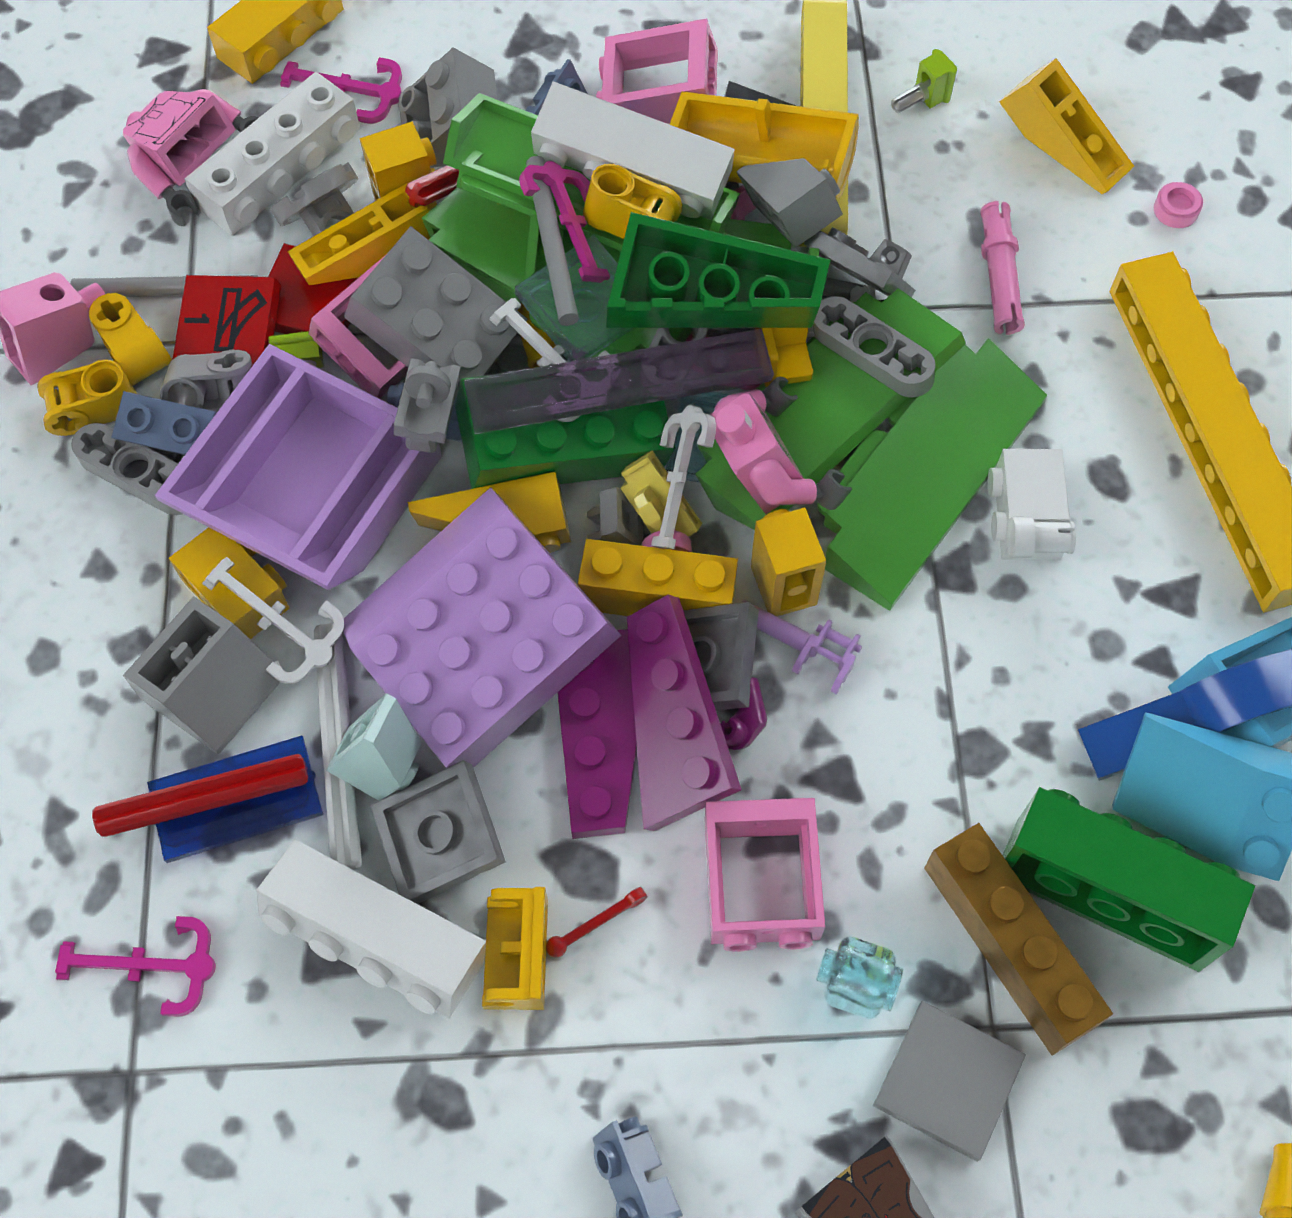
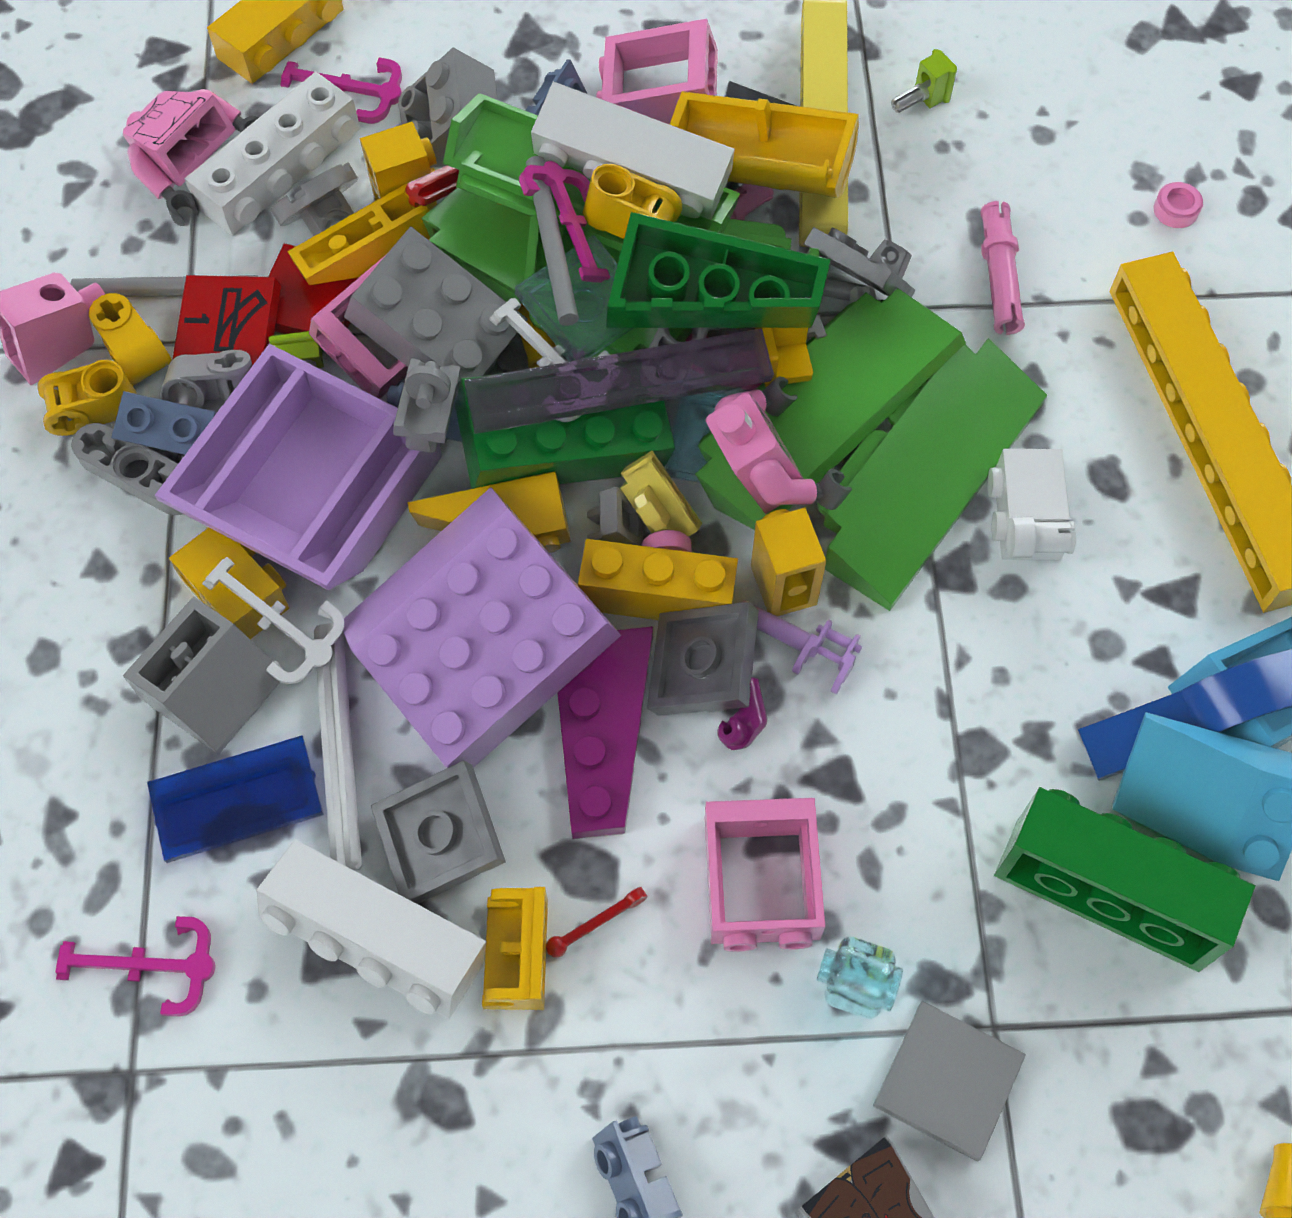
(199, 795): red axle -> none
(378, 751): light aqua slope -> none
(676, 723): magenta wing -> none
(690, 422): white piece -> none
(792, 196): light grey slope -> none
(882, 365): light grey beam -> none
(1016, 939): pearl gold brick -> none
(1066, 127): yellow slope -> none

